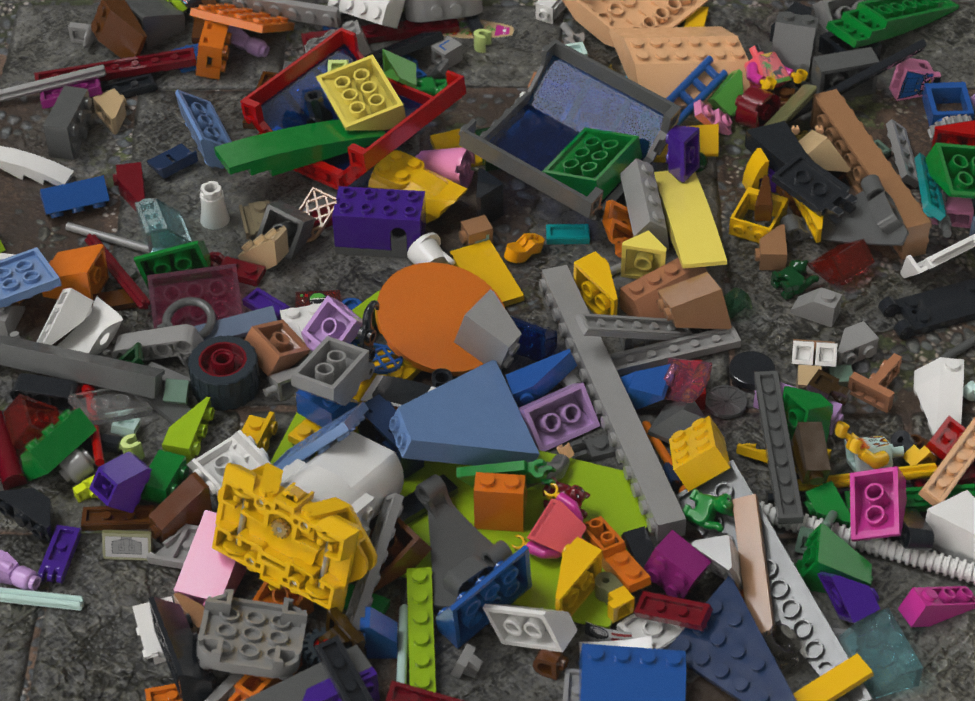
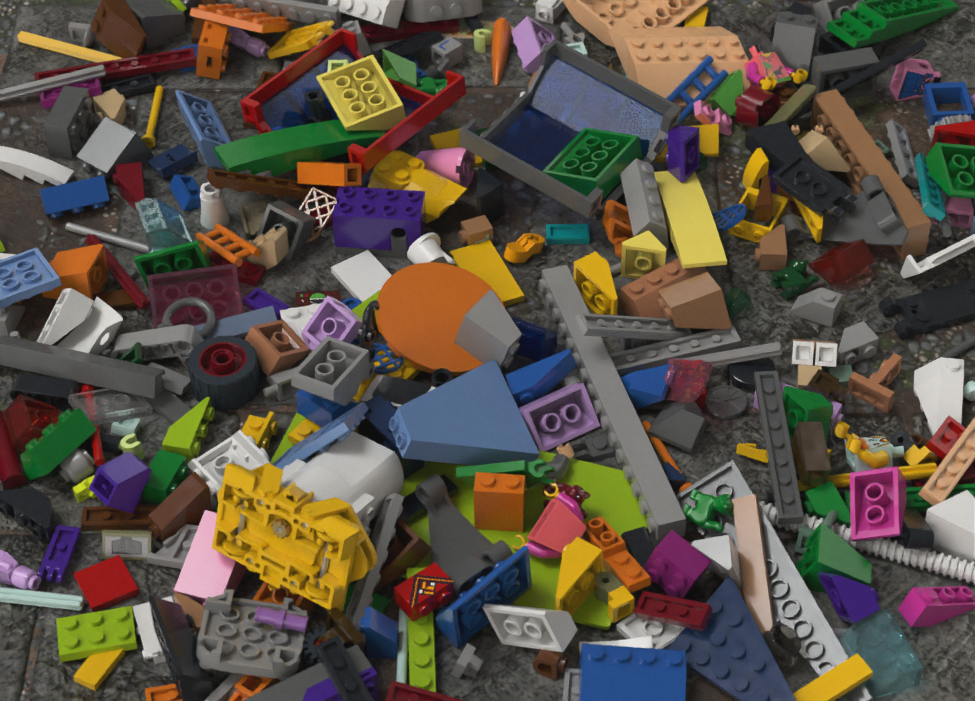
(64, 48): none -> yellow axle
(96, 633): none -> lime plate
(97, 668): none -> yellow tile
(106, 583): none -> red tile
(111, 146): none -> slope
(149, 138): none -> yellow bar
(176, 391): sand green tile -> none
(186, 192): none -> blue slope
(227, 252): none -> orange bar
(261, 184): none -> reddish brown plate
(281, 619): none -> medium lavender pin
(300, 39): none -> yellow tile
(329, 173): none -> orange brick
(361, 275): none -> white tile
(424, 592): none -> red brick
(500, 48): none -> orange piece
(530, 39): none -> lavender slope
(605, 634): sticker -> none
(699, 453): yellow brick -> none
(731, 222): none -> blue window
(740, 354): none -> light grey axle

